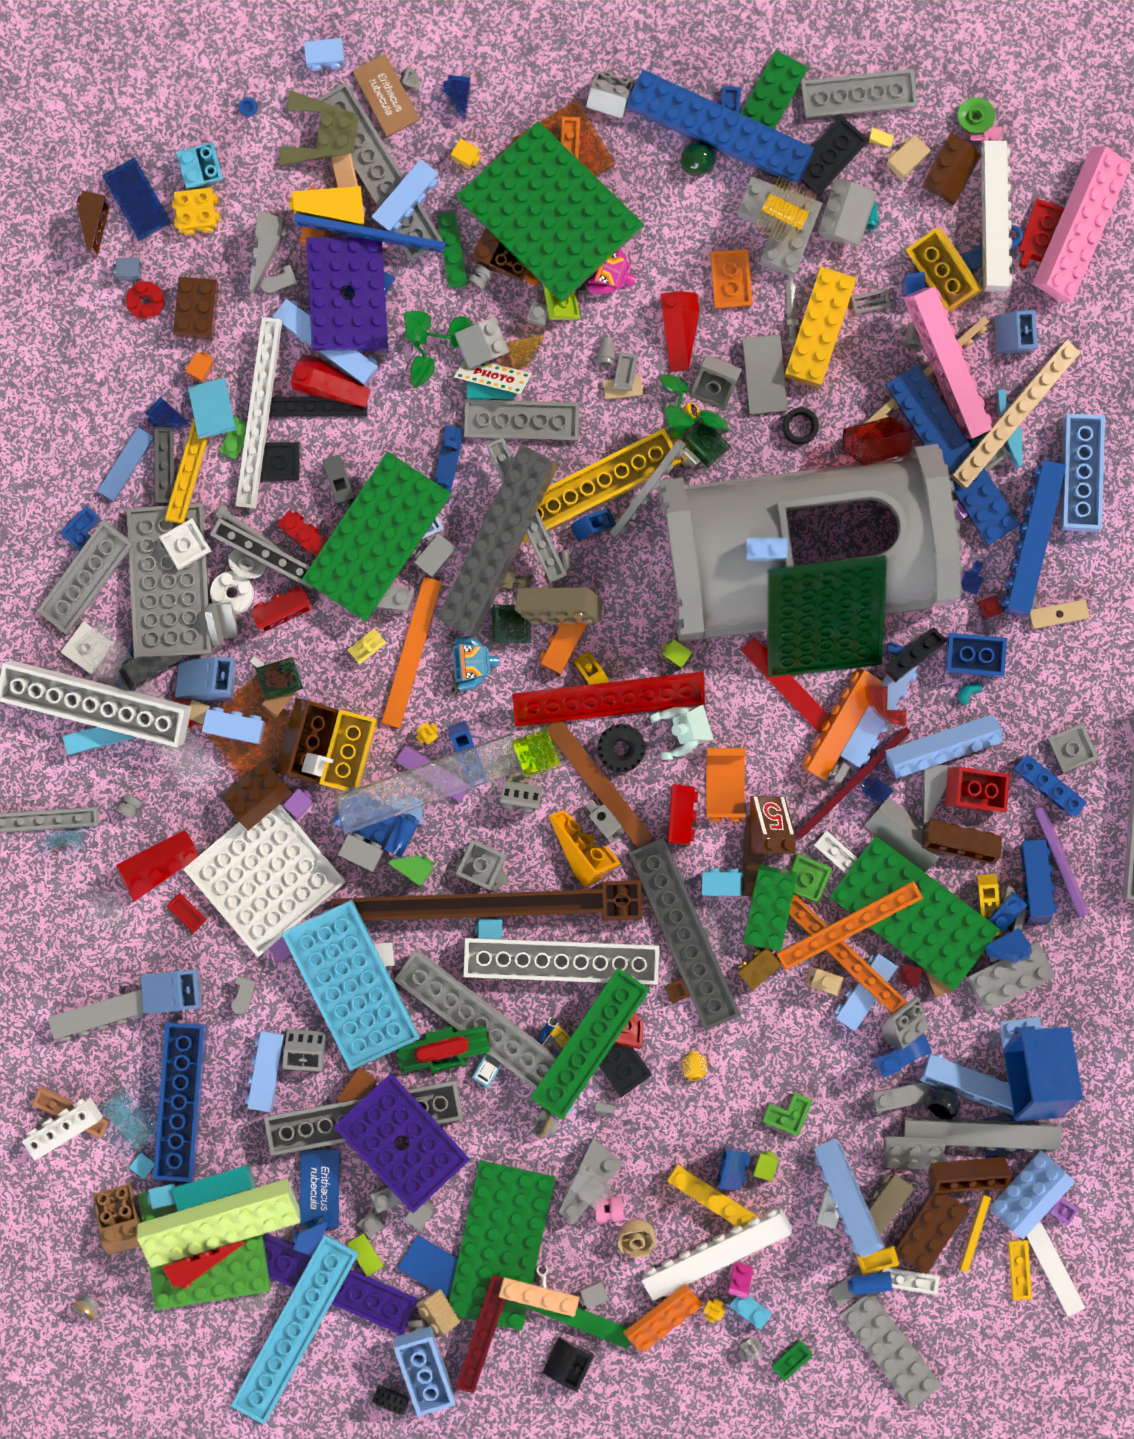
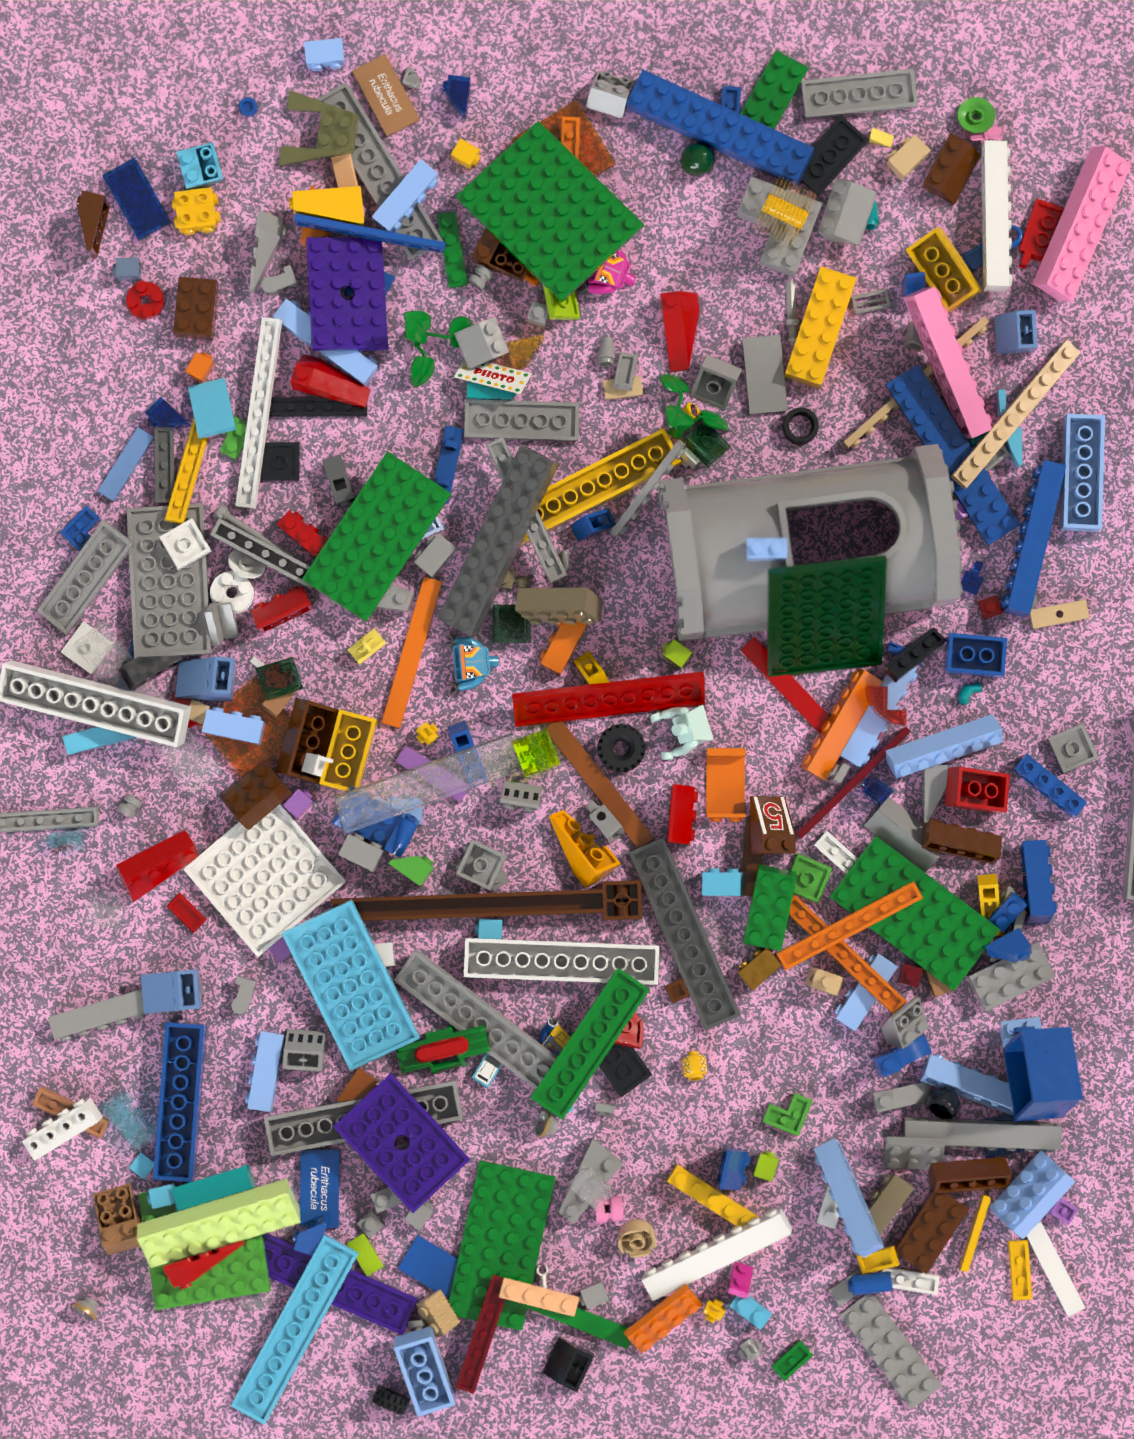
(731, 279): orange plate -> none
(877, 440): clear red piece -> none
(1061, 861): medium lavender tile -> none

